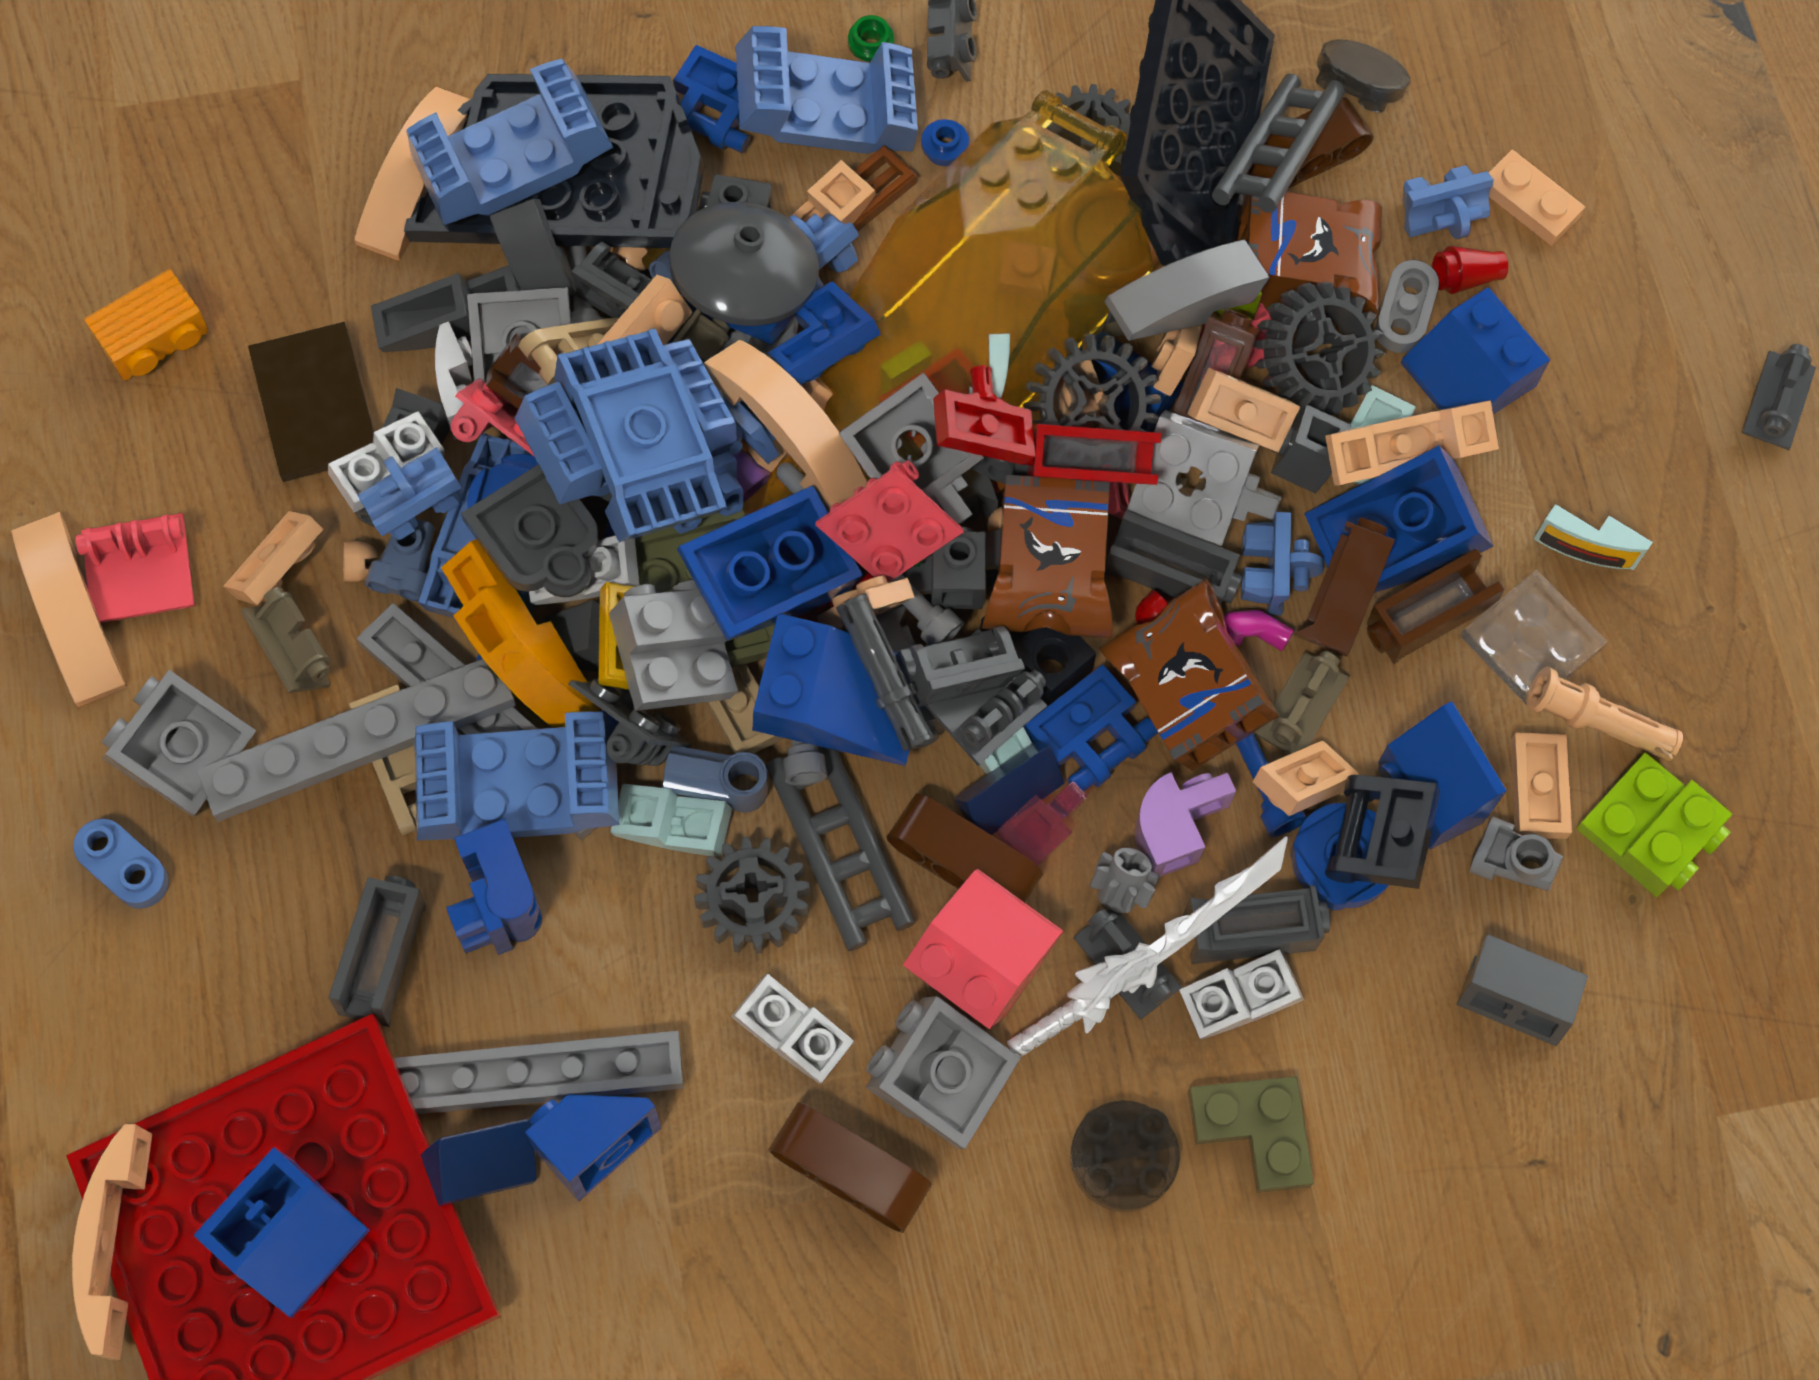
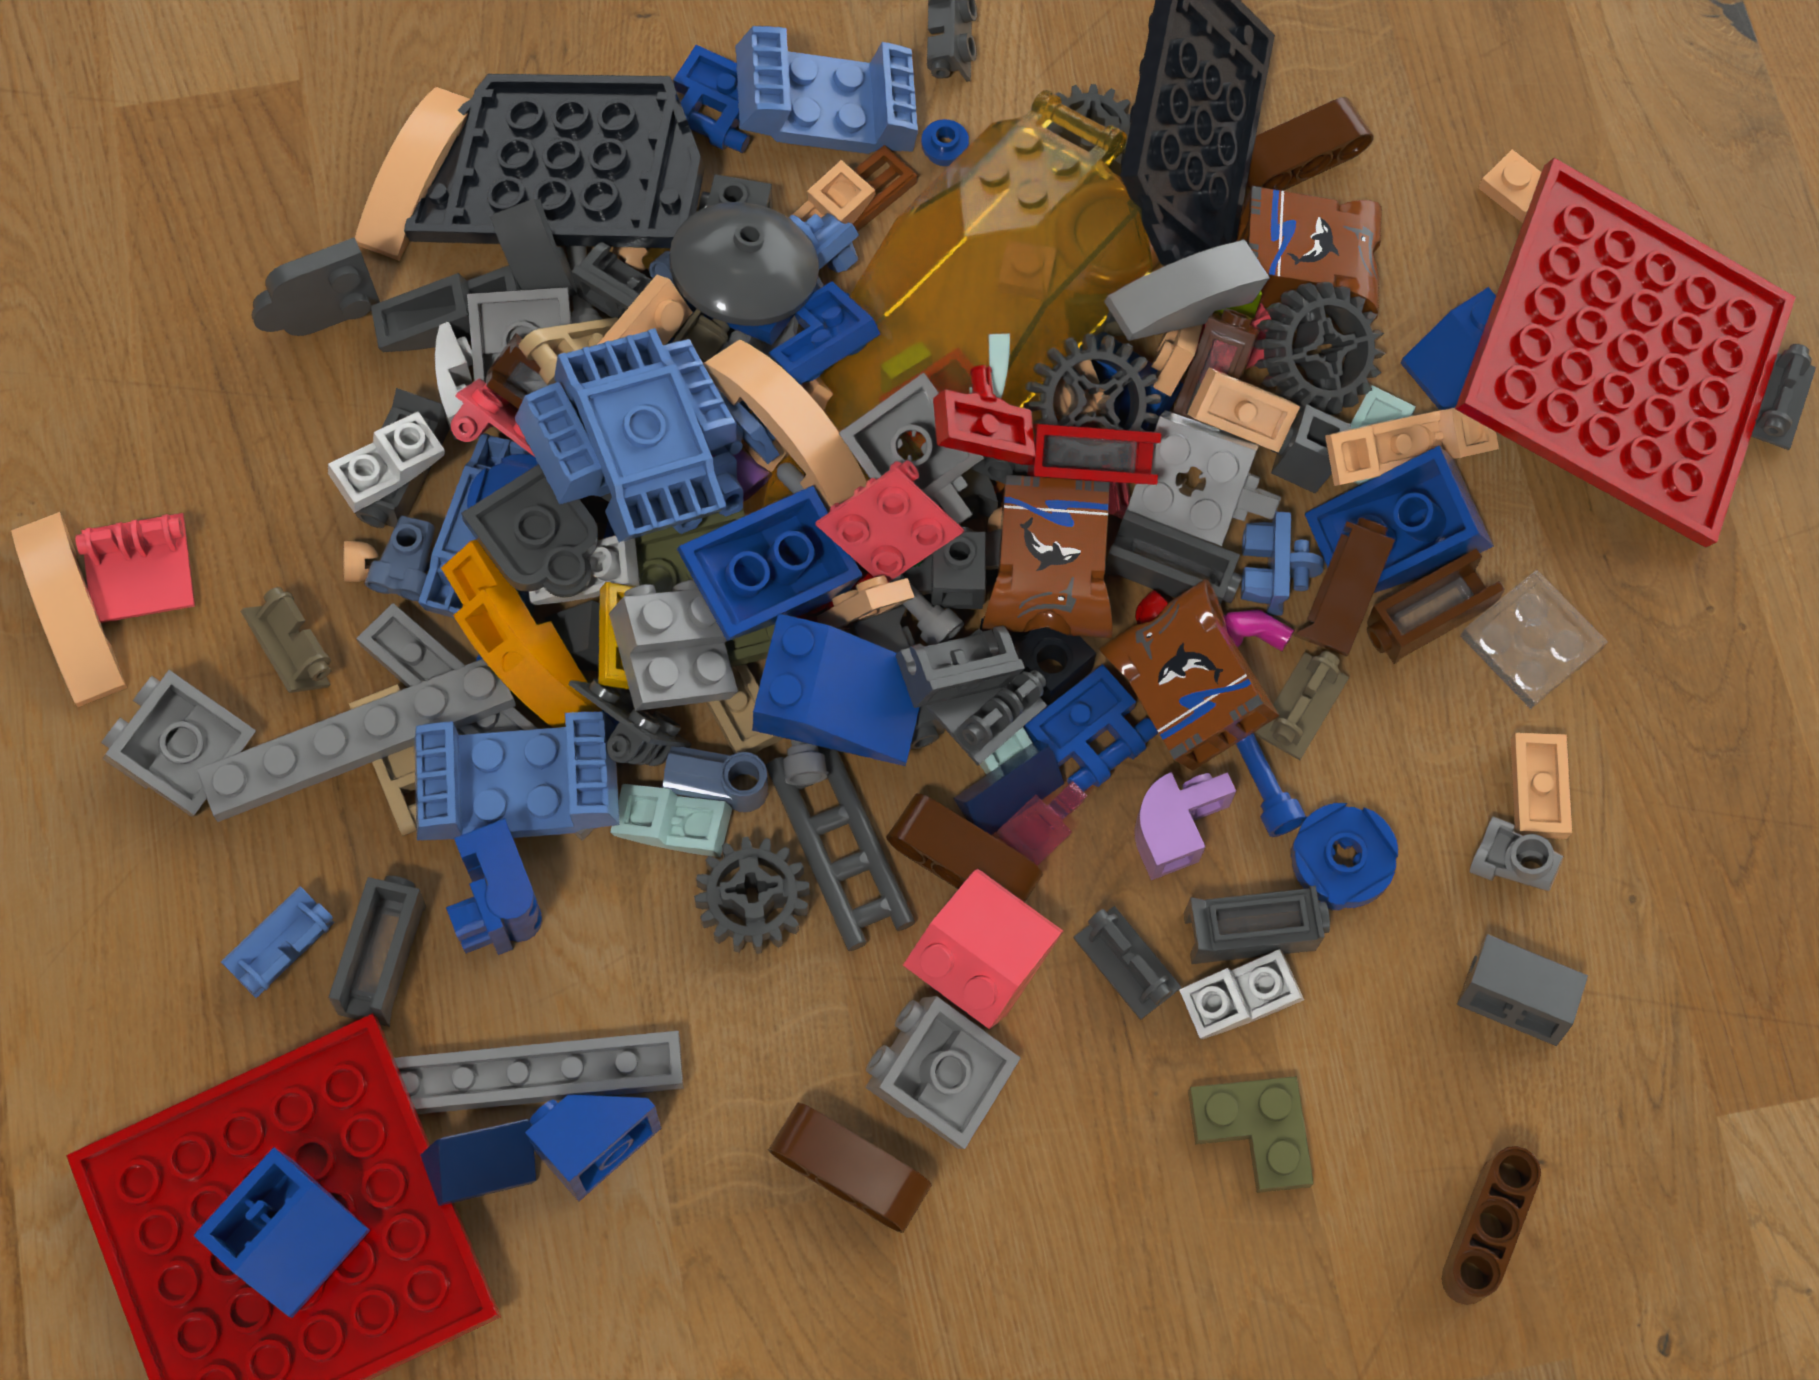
(118, 861): medium blue plate -> none
(120, 1167): light nougat slope -> none
(147, 325): light orange brick -> none
(278, 941): none -> medium blue hinge
(284, 546): light nougat plate -> none
(311, 399): dark brown tile -> none
(316, 291): none -> dark grey plate
(409, 491): medium blue hips -> none
(510, 151): medium blue plate -> none
(792, 1029): white slope -> none
(868, 28): green plate -> none
(888, 680): dark grey pin -> none
(1124, 880): light grey gear -> none
(1124, 1155): clear smoke tile -> none
(1139, 966): white sword -> none
(1287, 160): dark grey bar -> none
(1304, 778): light nougat plate -> none
(1362, 73): clear smoke tile -> none
(1398, 834): black plate -> none
(1406, 309): light grey plate -> none
(1446, 754): blue slope -> none
(1449, 204): medium blue hips -> none
(1467, 268): red cone -> none
(1510, 1208): none -> reddish brown beam
(1584, 707): light nougat pin -> none
(1609, 547): slope -> none
(1627, 353): none -> plate
(1656, 825): lime plate -> none

